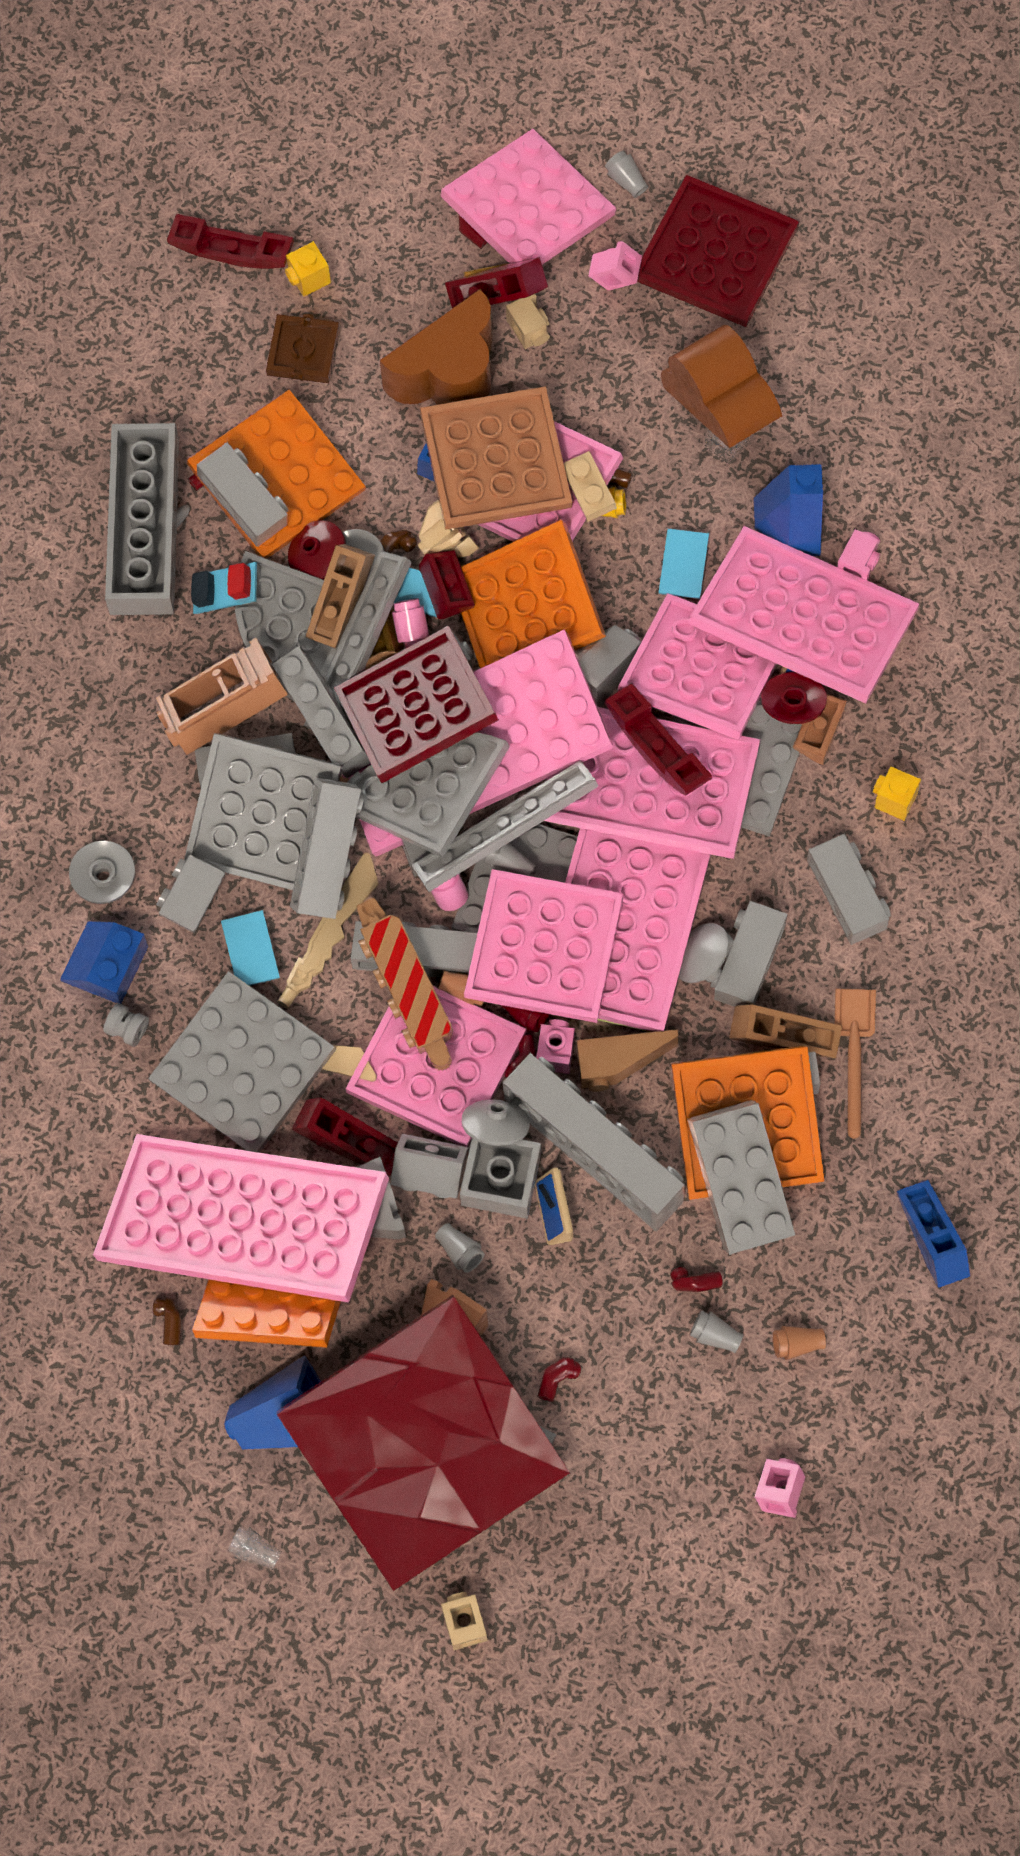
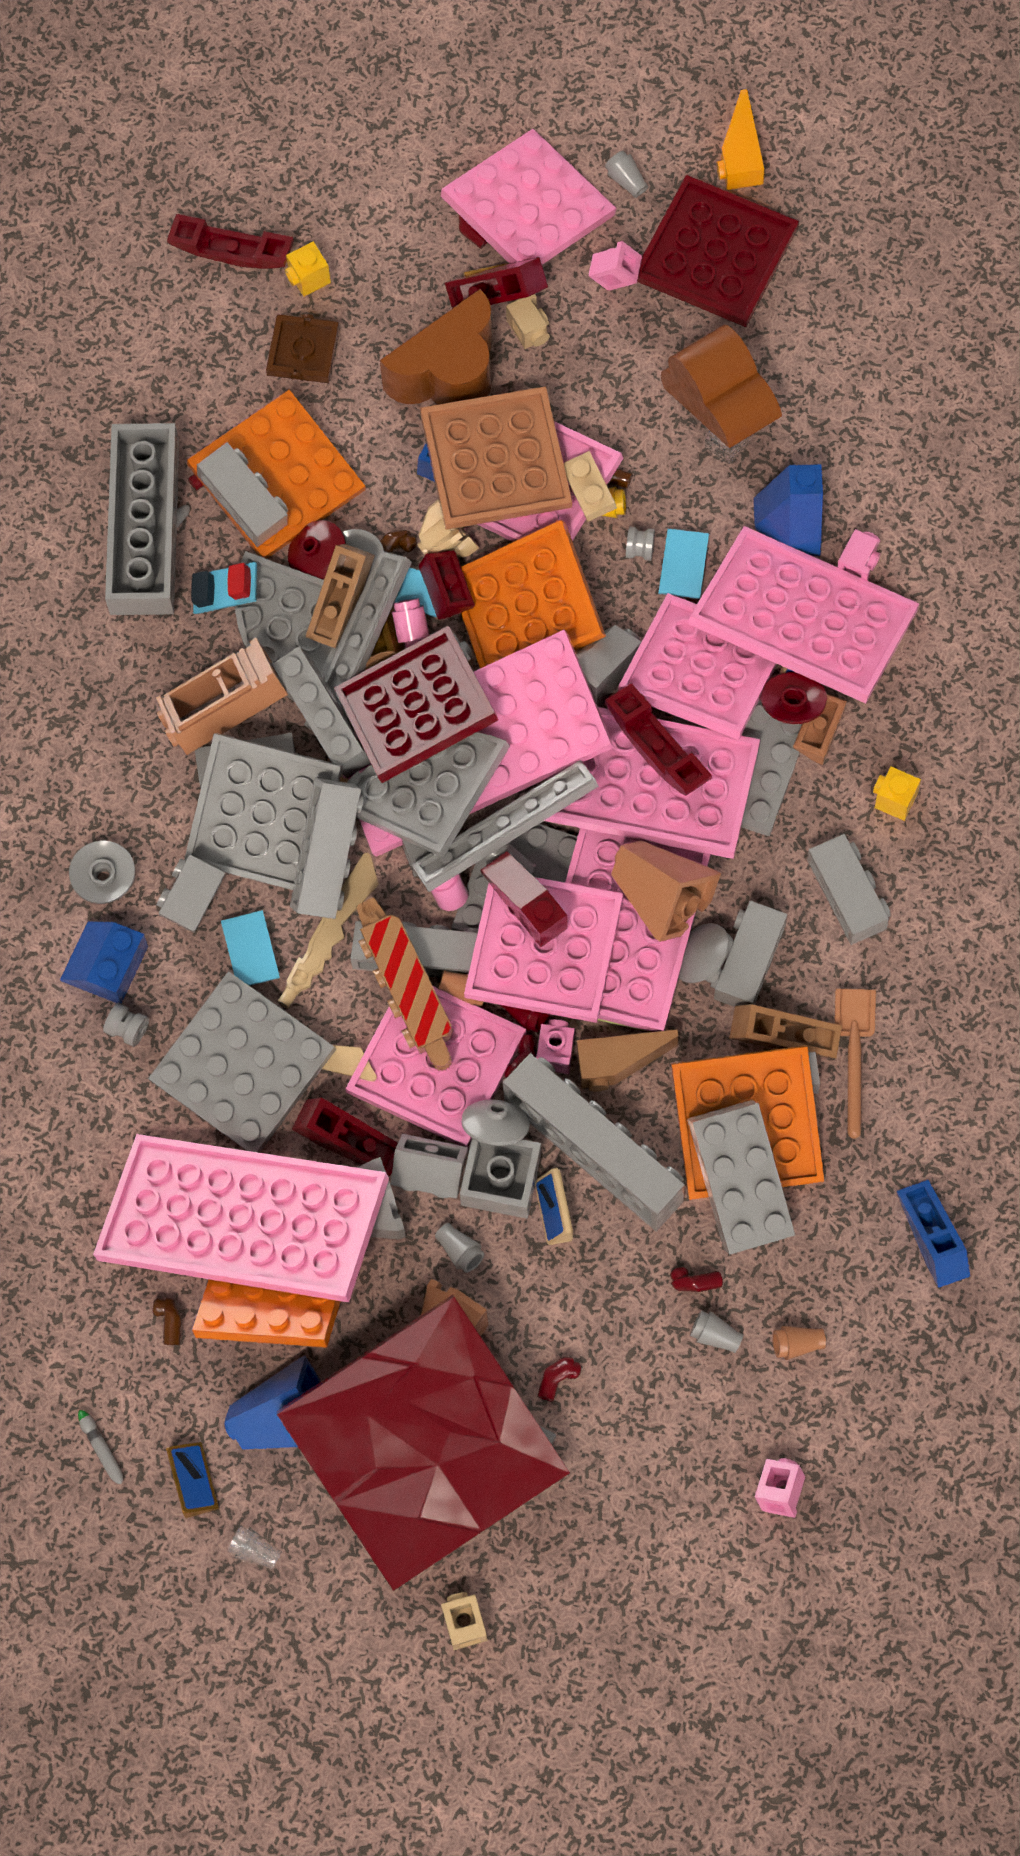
(100, 1447): none -> light grey piece
(192, 1479): none -> slope
(526, 898): none -> dark red slope
(640, 543): none -> light grey wheel
(663, 887): none -> nougat slope
(741, 154): none -> light orange slope

